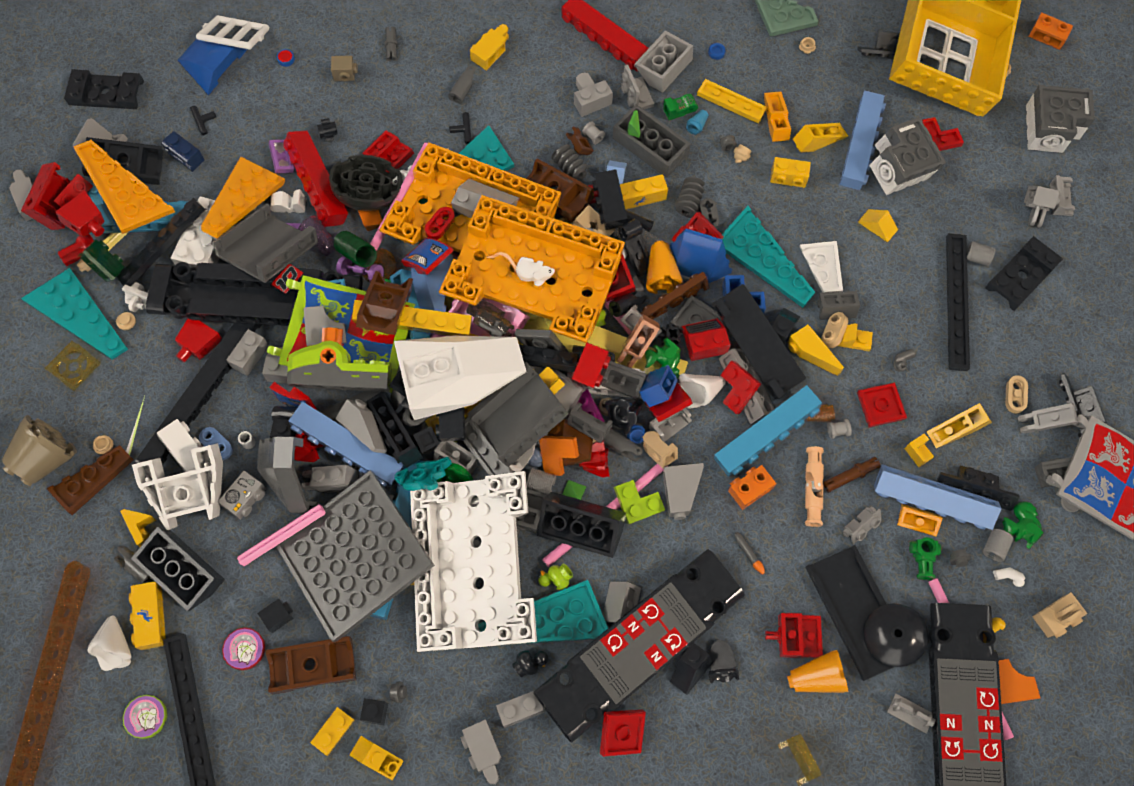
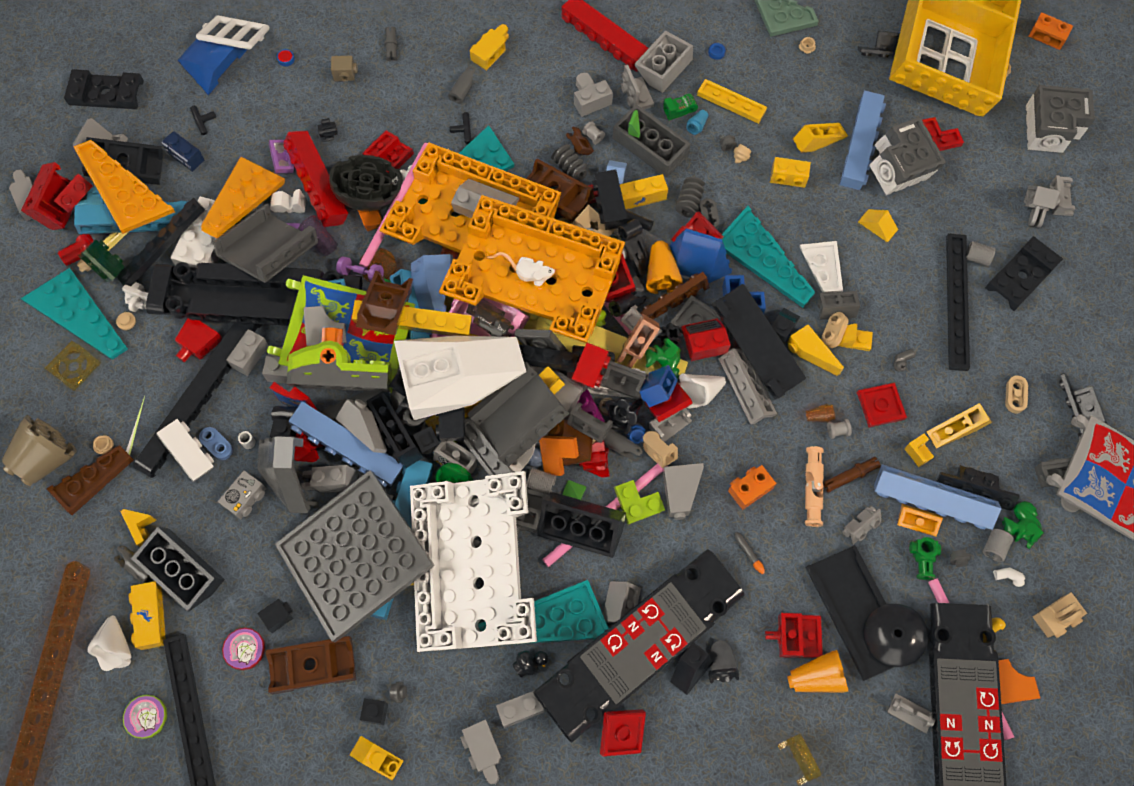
(82, 216): red torso -> none
(184, 491): white wedge -> none
(281, 535): bright pink axle -> none
(289, 272): sticker -> none
(332, 731): yellow plate -> none
(355, 249): dark green piece -> none
(424, 476): teal tile -> none
(427, 255): slope -> none
(439, 224): red plate -> none
(558, 575): lime animal -> none
(743, 386): red plate -> none
(767, 431): dark azure brick -> none
(777, 116): light orange slope -> none
(1049, 418): light grey hinge -> none

